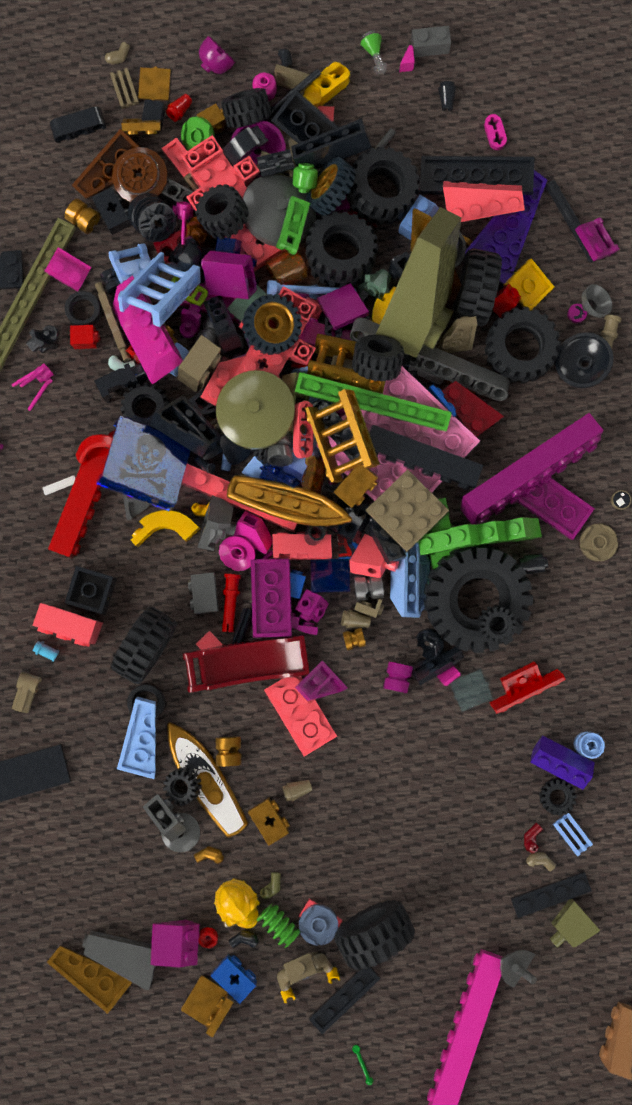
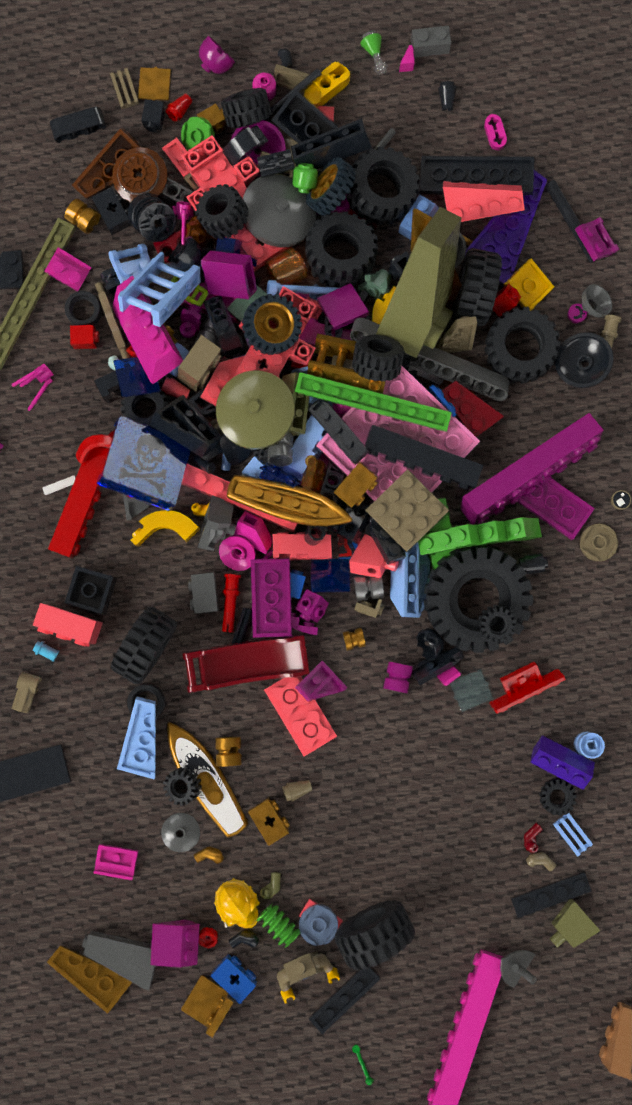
(43, 339): black hips -> none
(116, 862): none -> dark pink plate
(119, 56): dark tan arm -> none
(133, 126): pearl gold plate -> none
(133, 378): none -> clear blue piece
(164, 817): dark grey brick -> none
(173, 388): none -> coral cone
(208, 641): coral tile -> none
(293, 225): bright green plate -> none
(297, 435): coral beam -> none
(353, 619): dark tan cone -> none
(360, 436): pearl gold fence -> none

